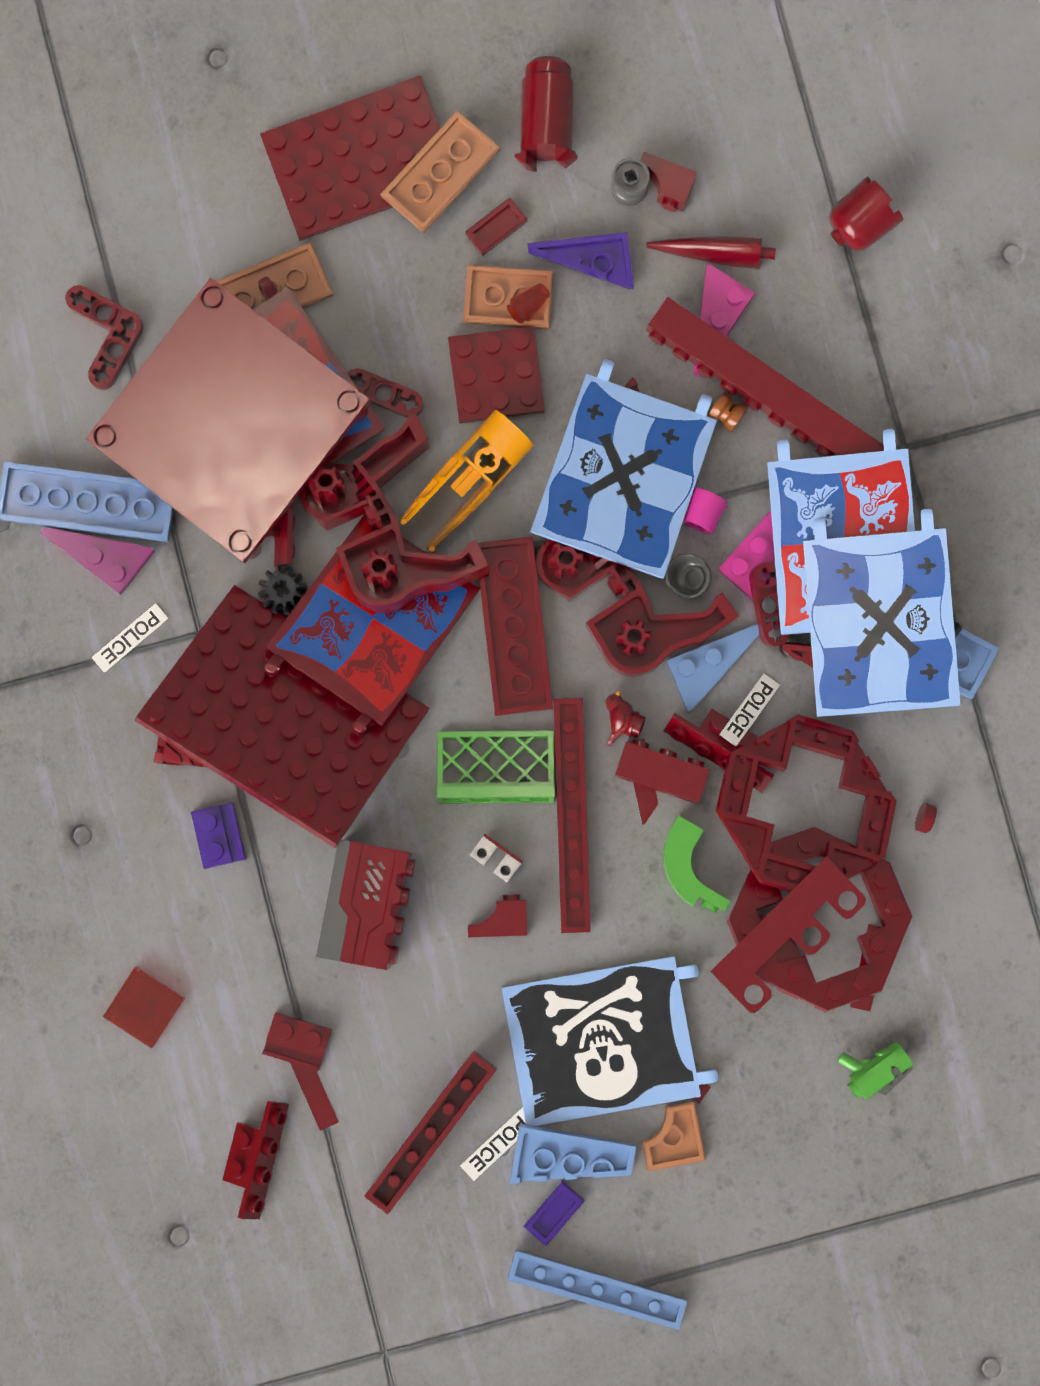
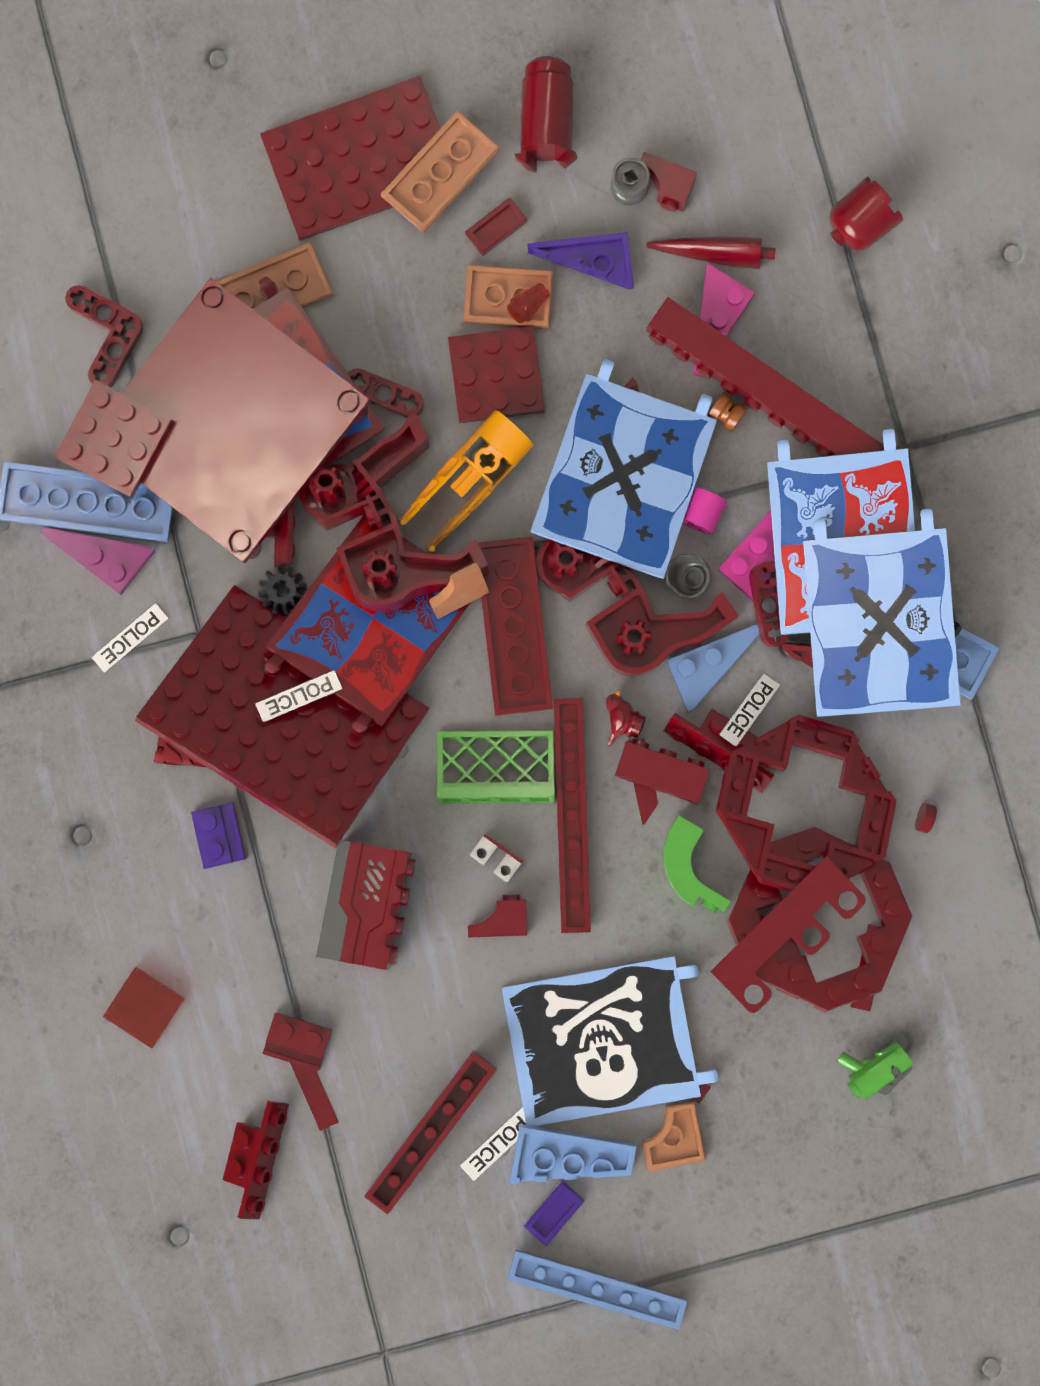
(114, 439): none -> plate
(298, 696): none -> white sticker
(462, 589): none -> nougat tile

